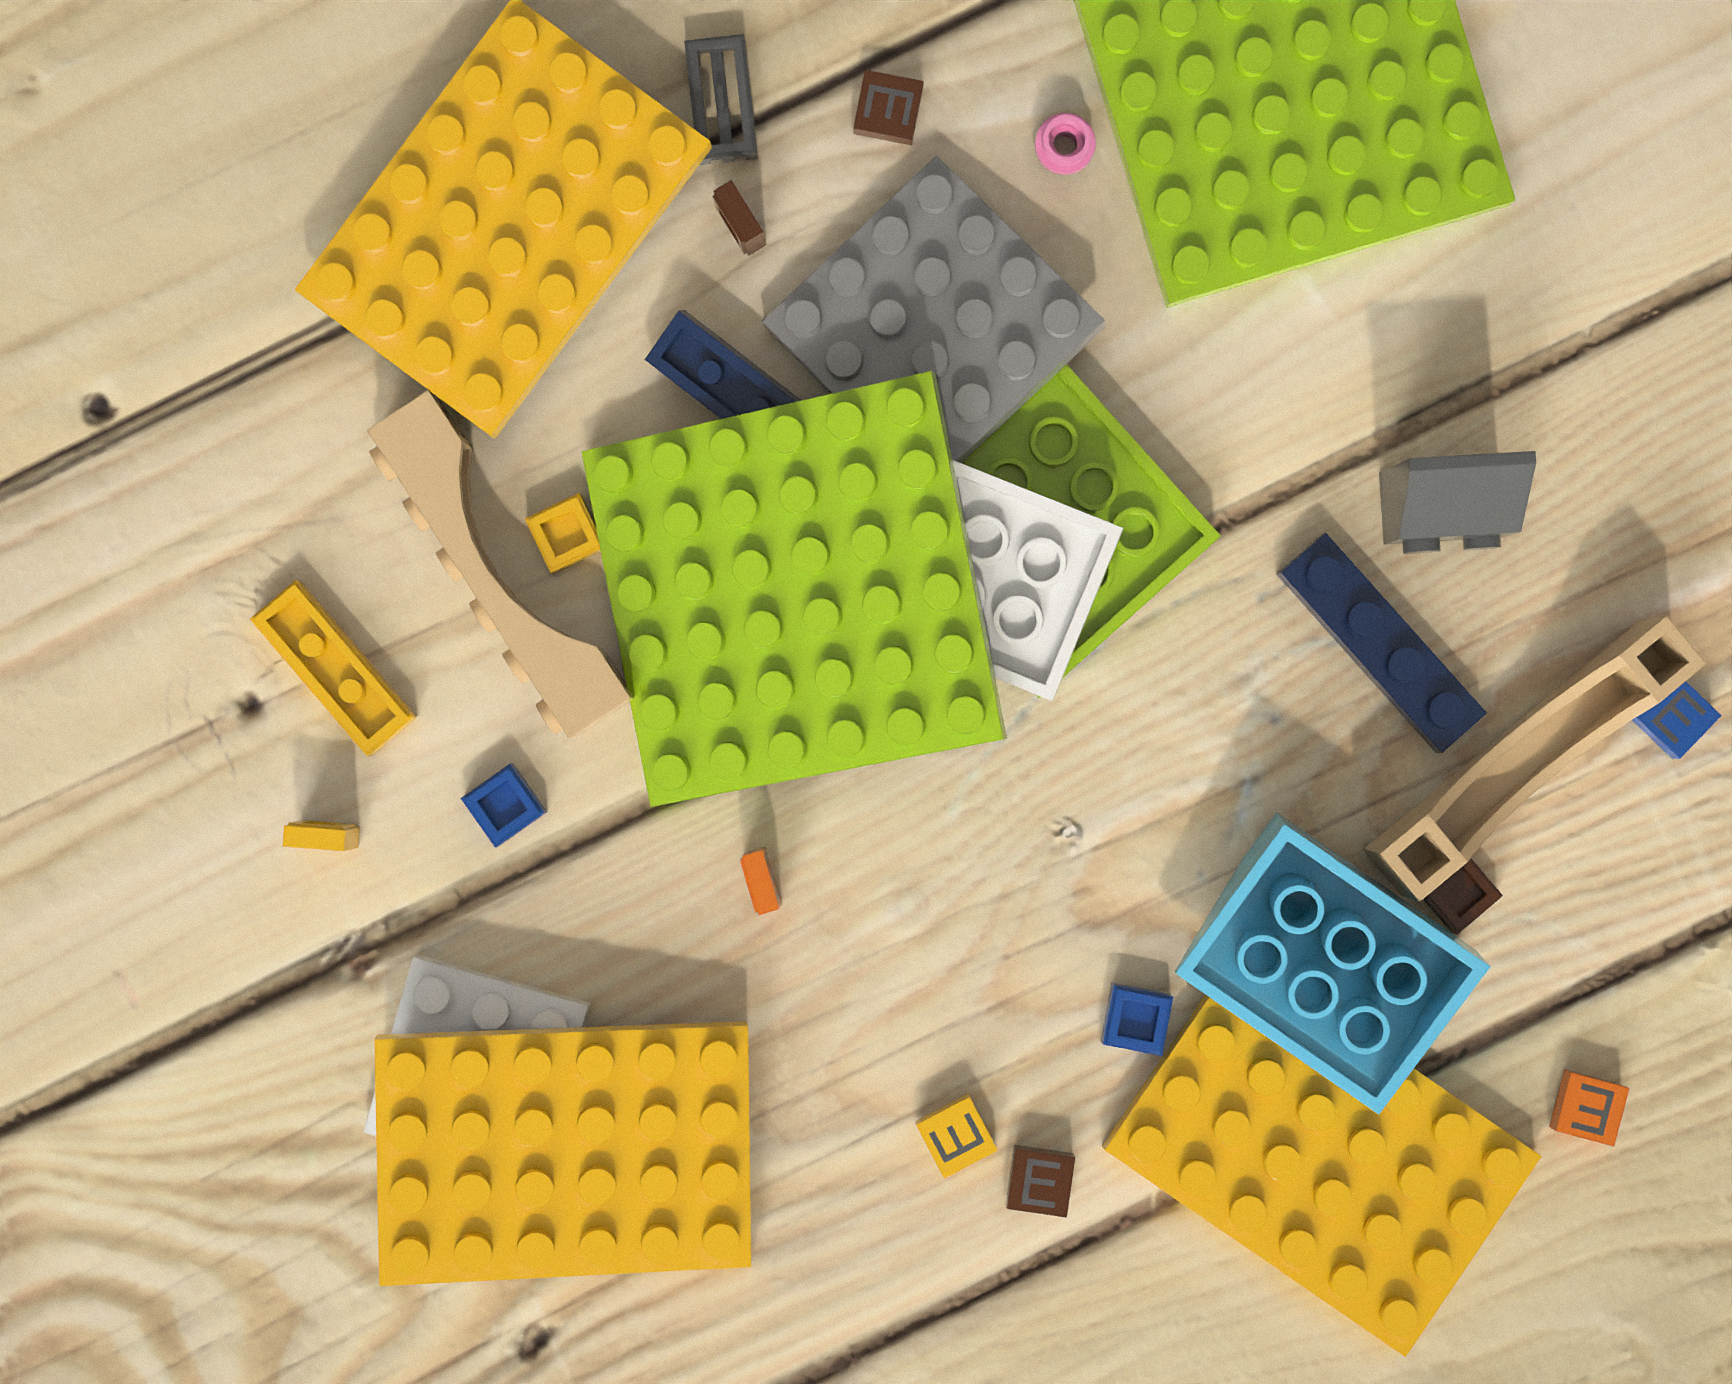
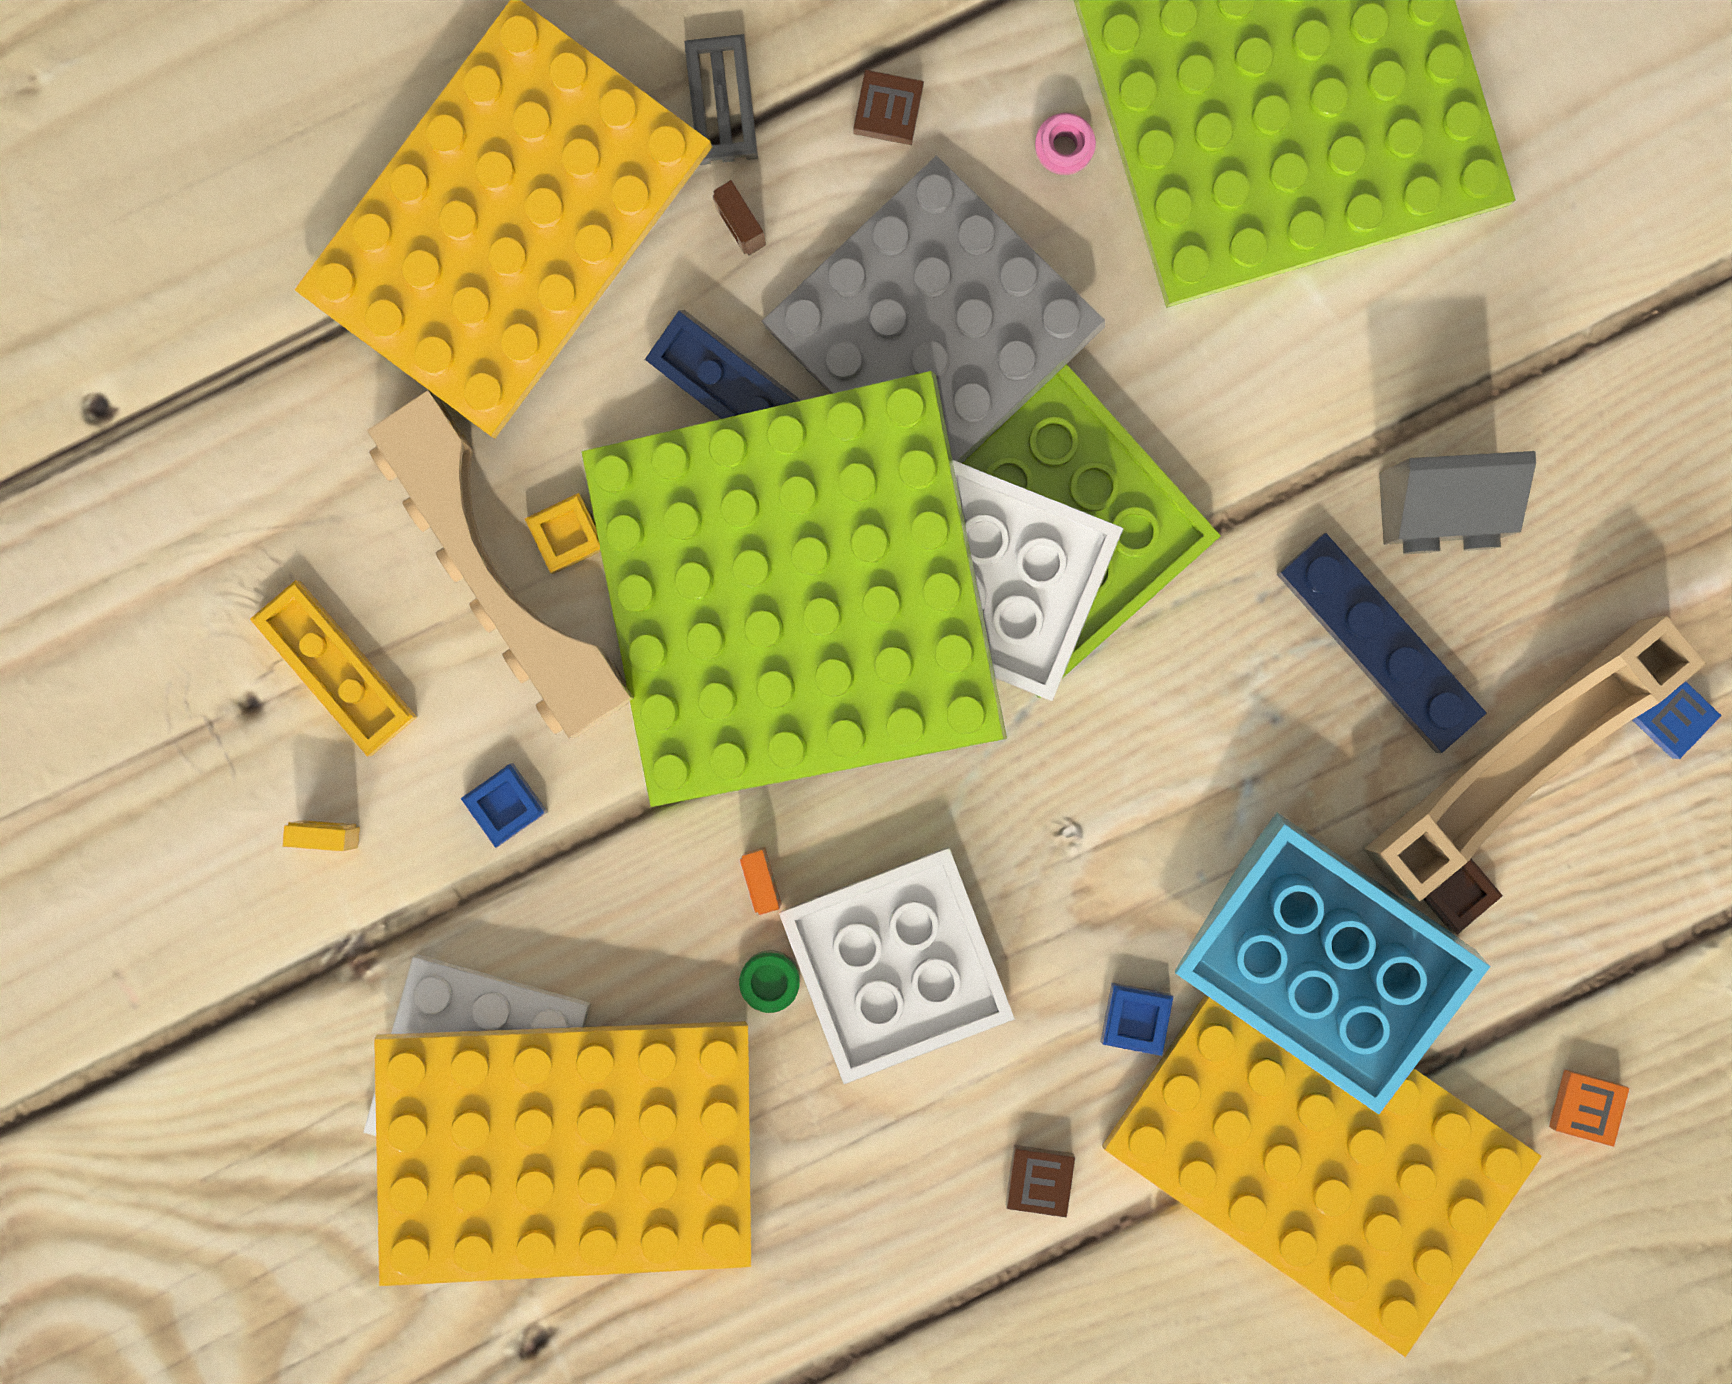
(769, 981): none -> green tile
(896, 965): none -> white plate
(956, 1136): yellow tile -> none

